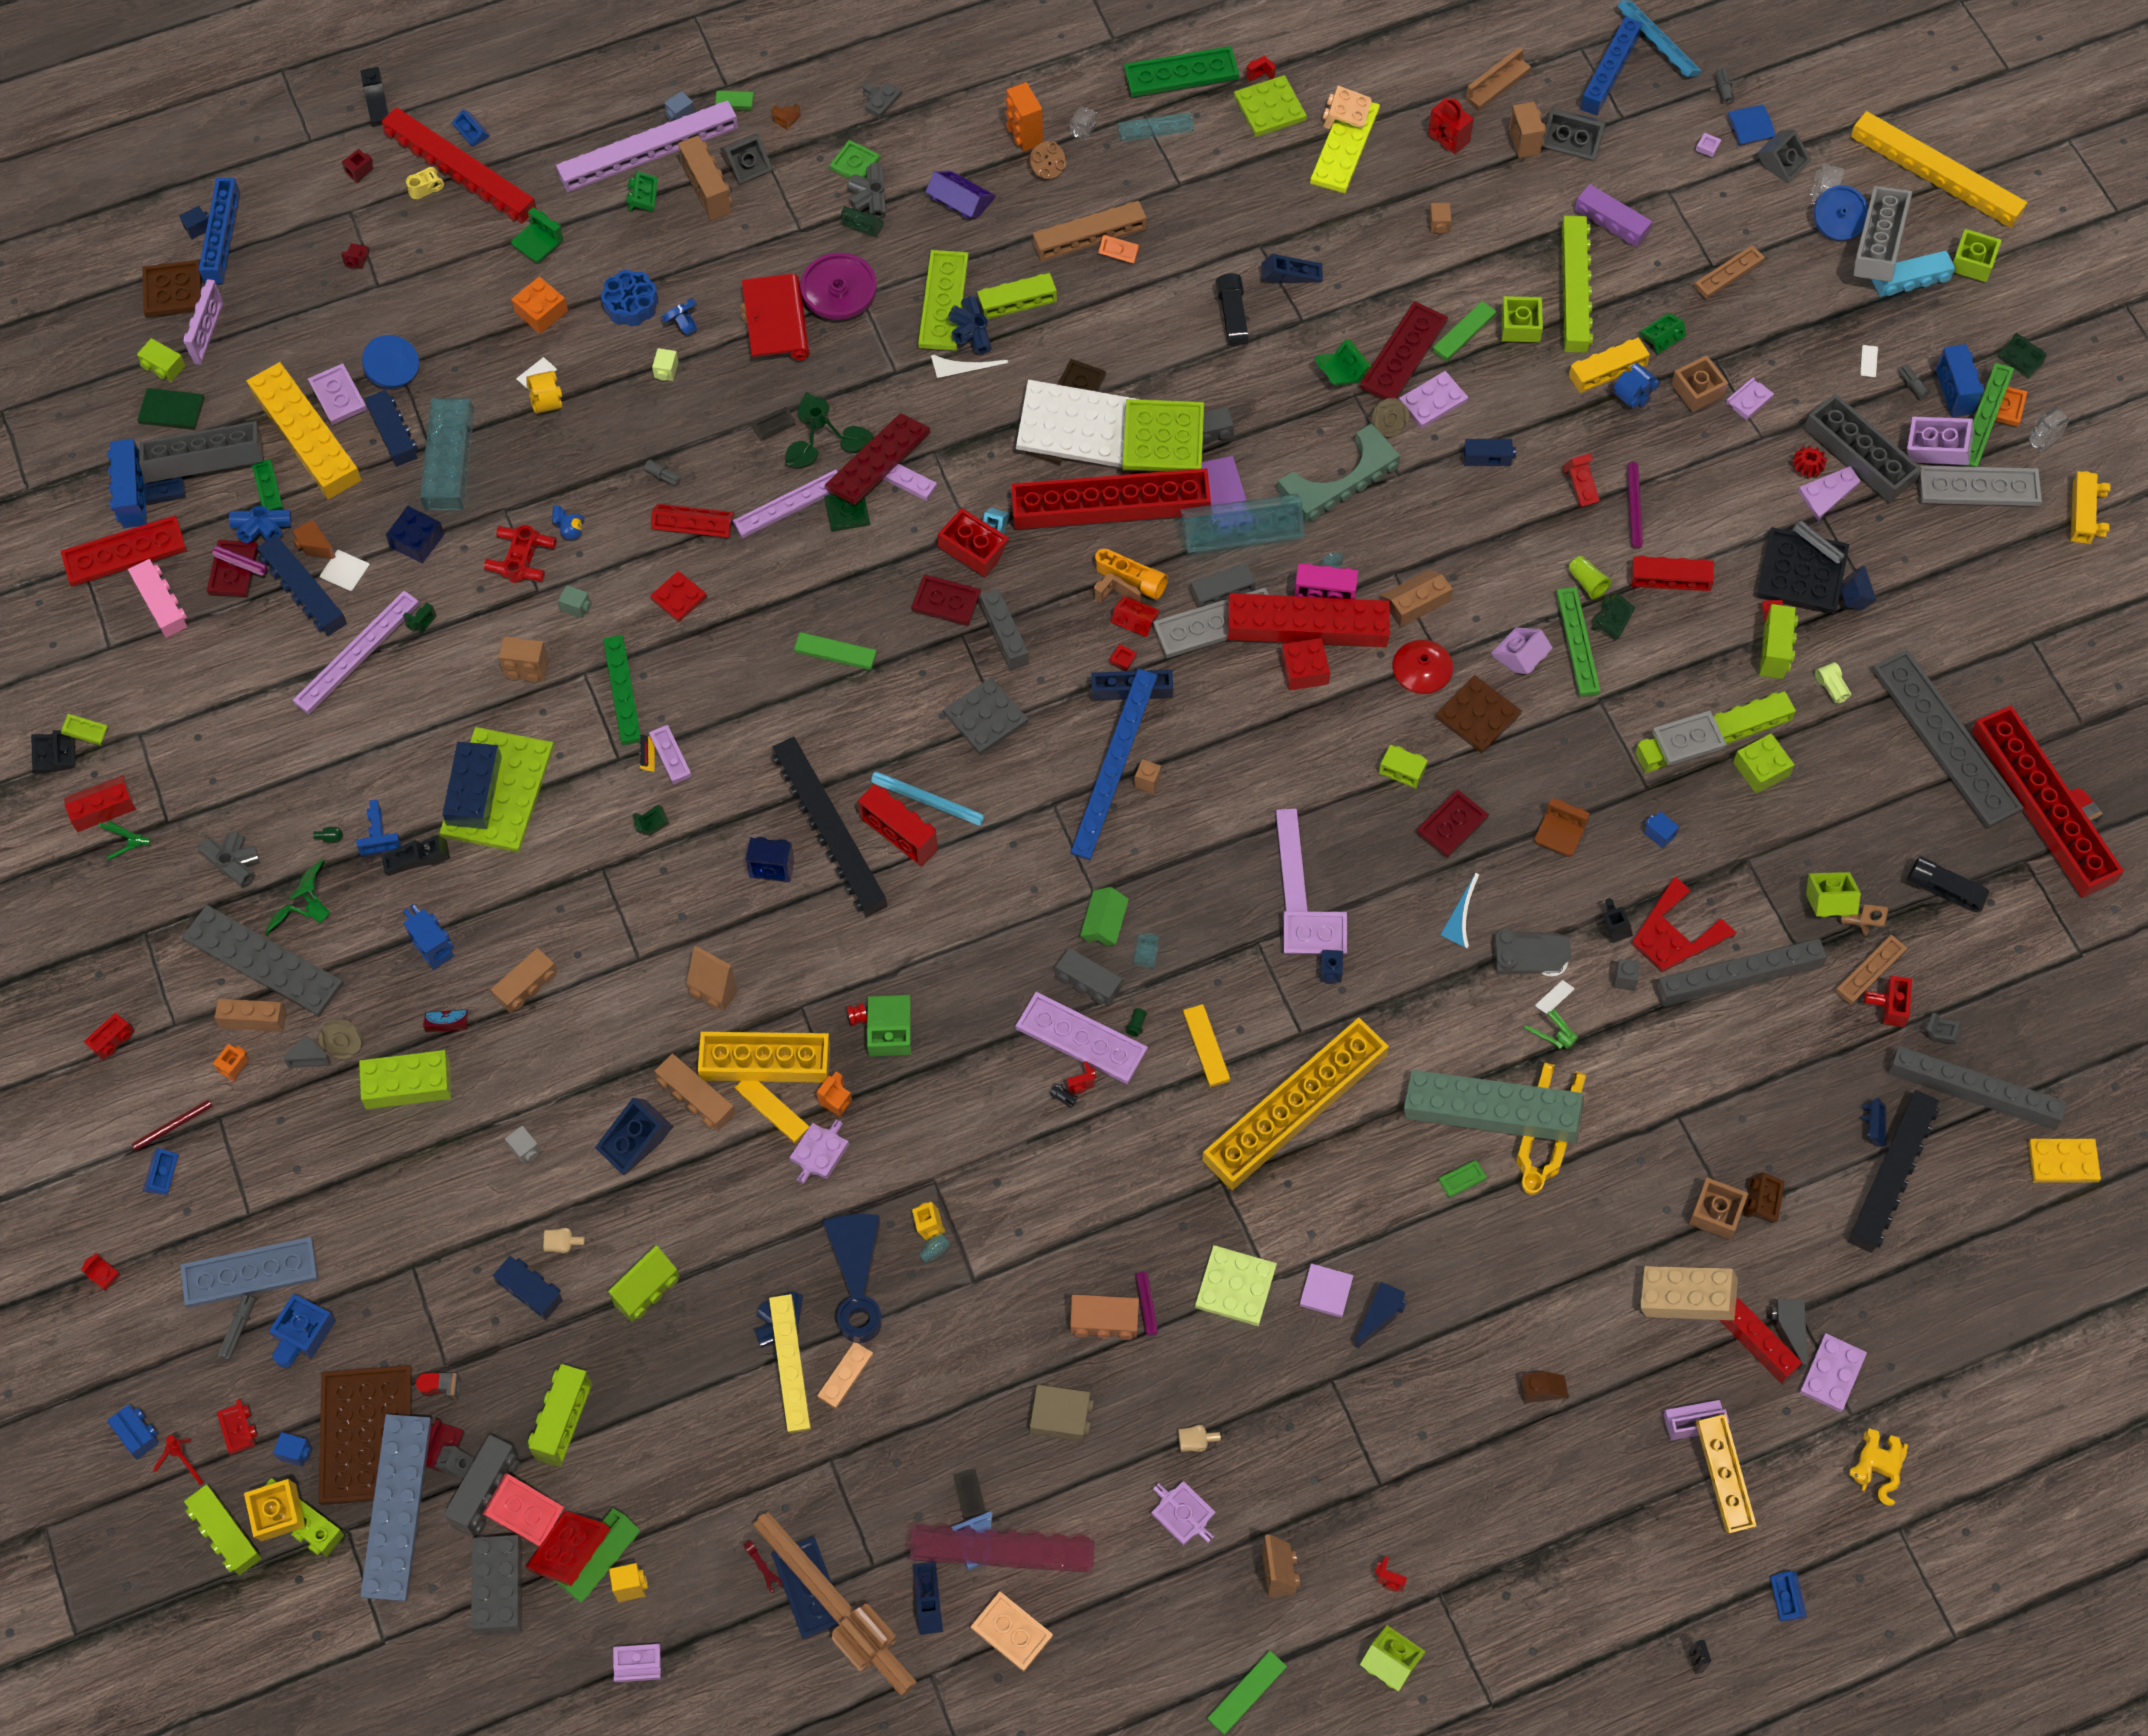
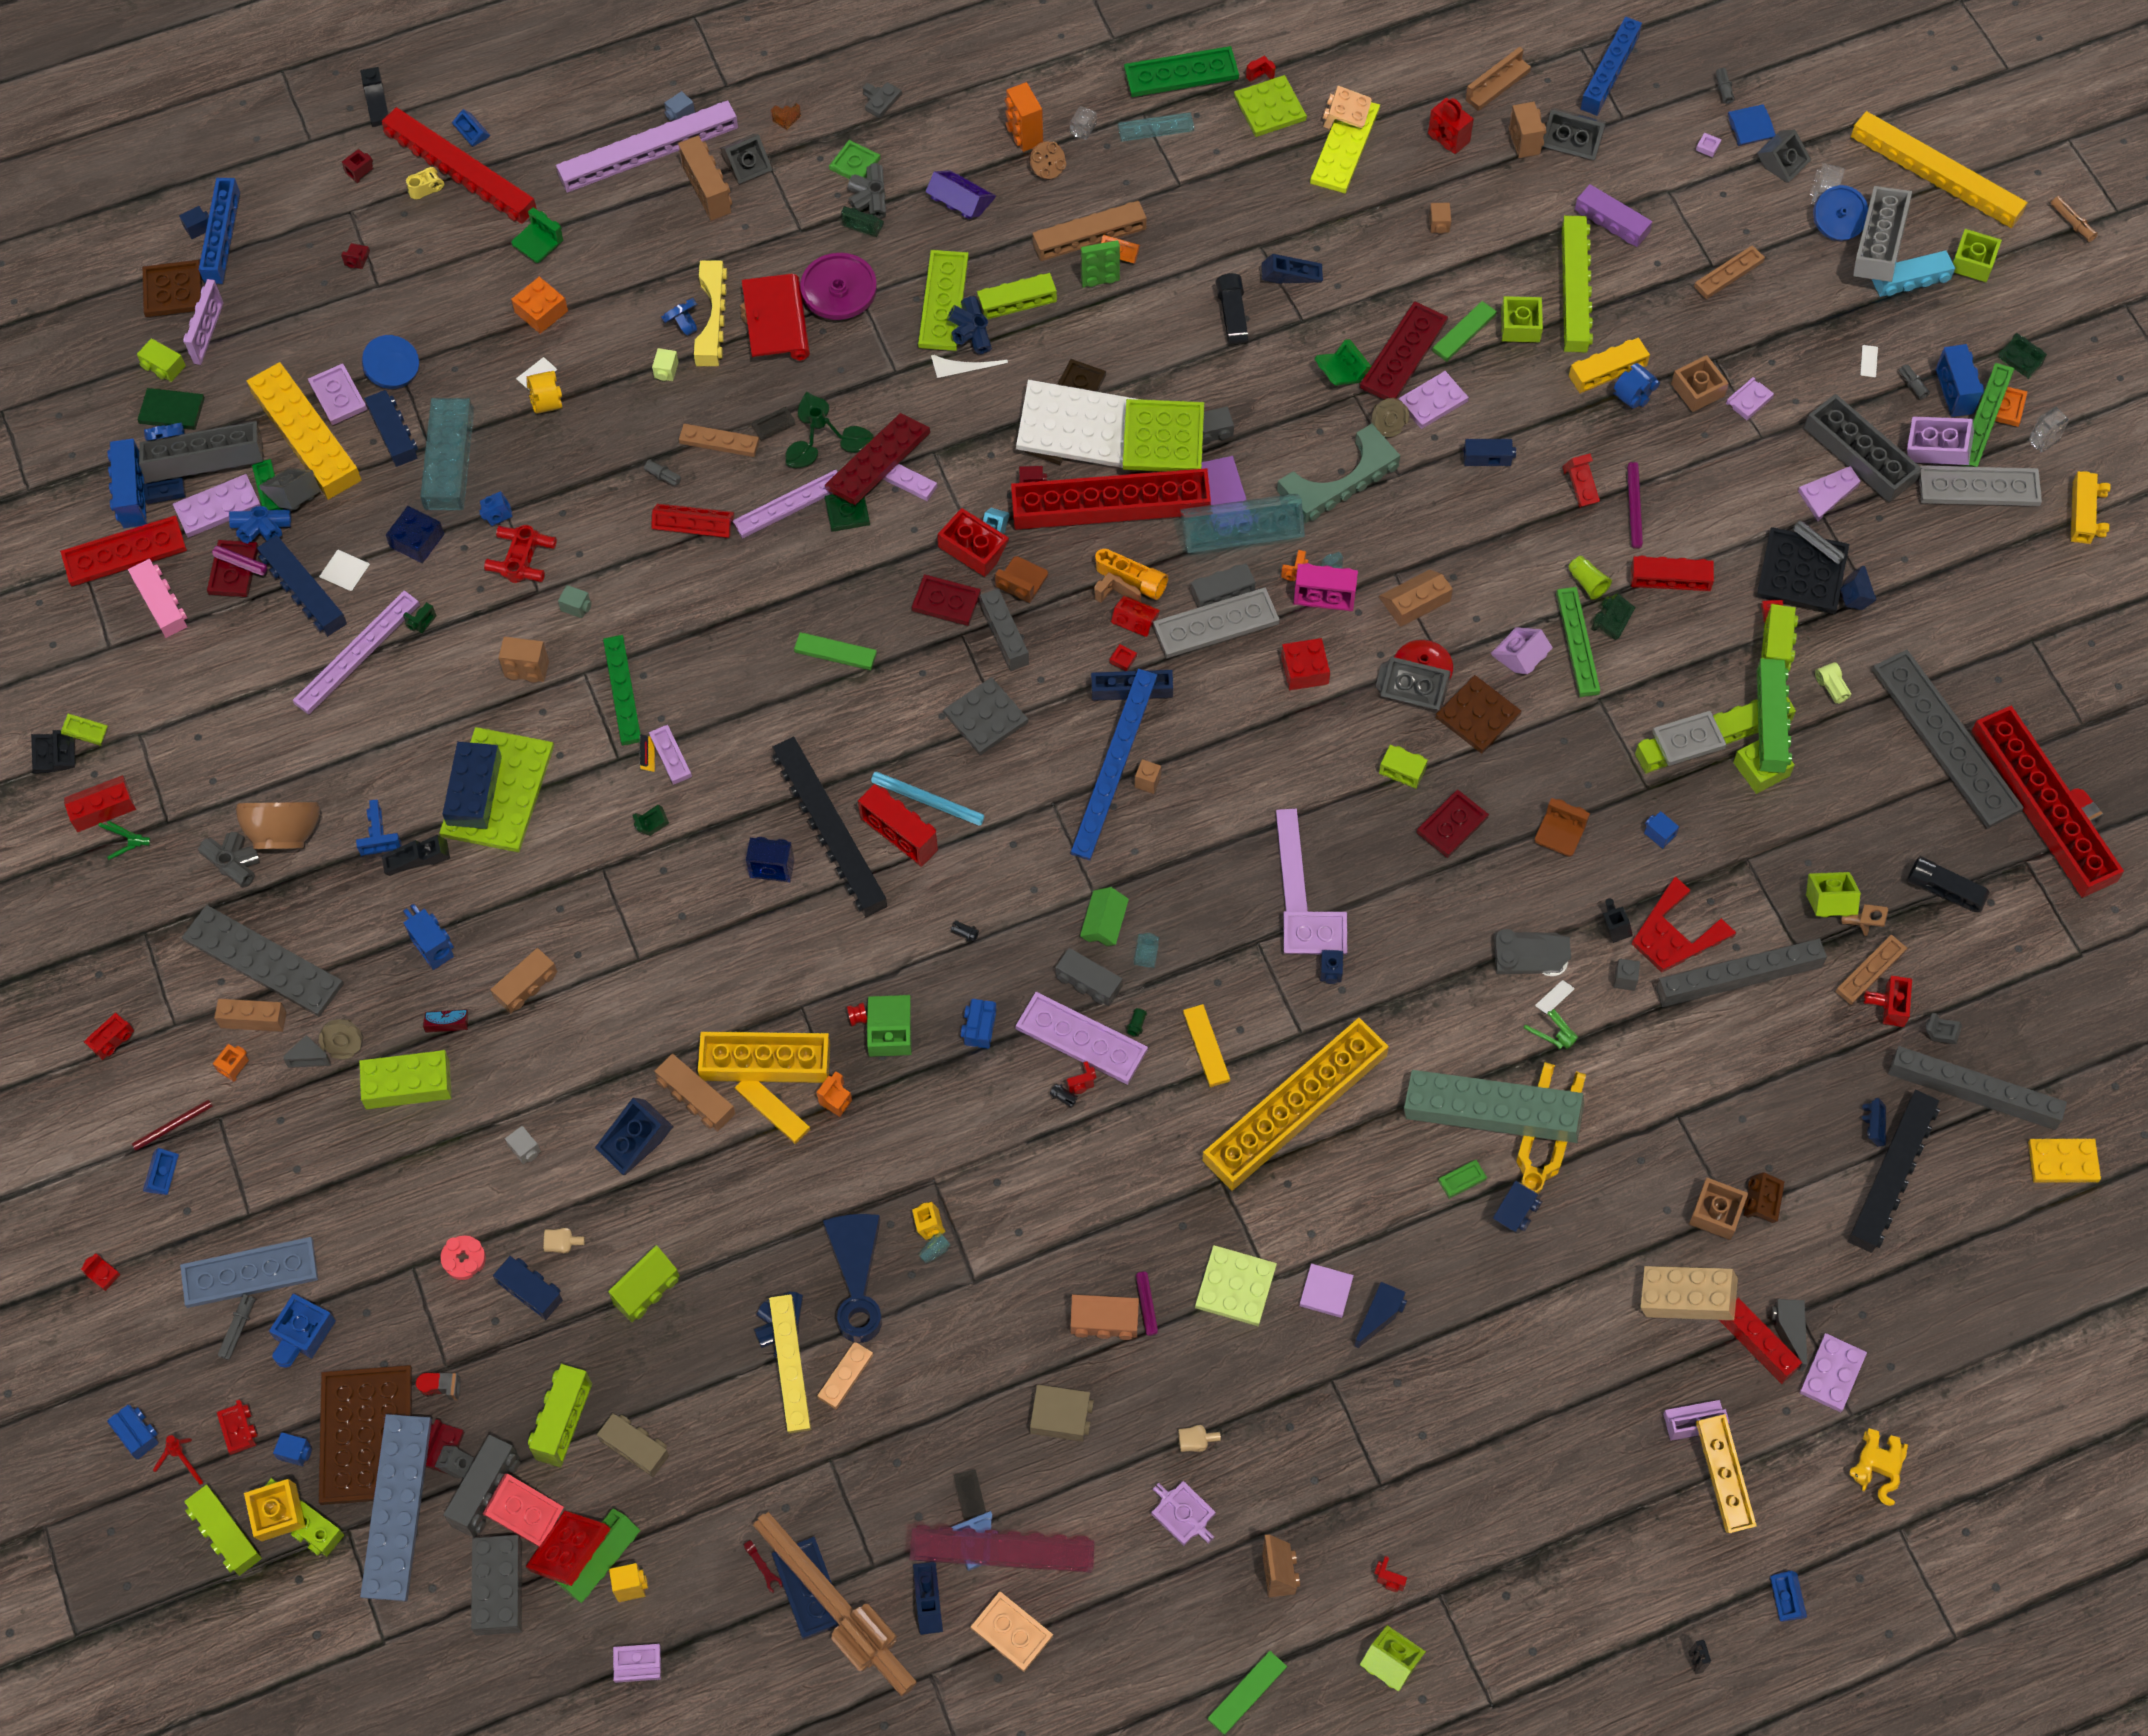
(163, 431): none -> blue plate
(213, 505): none -> lavender plate
(278, 823): none -> medium nougat piece
(291, 487): none -> dark grey slope
(312, 541): dark orange slope -> none
(313, 907): green plant -> none
(329, 835): dark green cylinder -> none
(470, 1266): none -> coral plate
(495, 508): none -> blue brick
(569, 525): blue piece -> none
(629, 298): blue connector -> none
(633, 1444): none -> dark tan brick
(642, 191): green bracket -> none
(678, 596): red plate -> none
(707, 344): none -> light yellow arch
(711, 979): medium nougat slope -> none
(719, 440): none -> medium nougat plate
(737, 99): bright green tile -> none
(819, 1151): lavender plate -> none
(965, 931): none -> black pin
(979, 1023): none -> blue brick
(1021, 579): none -> dark orange bracket
(1031, 474): none -> dark red brick
(1100, 263): none -> bright green plate
(1290, 572): none -> orange bracket
(1307, 618): red brick -> none
(1413, 683): none -> dark grey slope
(1456, 926): dark azure sticker -> none
(1518, 1207): none -> dark blue brick
(1543, 1387): reddish brown slope -> none
(1663, 42): dark azure plate -> none
(1664, 332): green bracket -> none
(1772, 715): none -> bright green brick
(1809, 461): red gear -> none
(2079, 224): none -> medium nougat pin

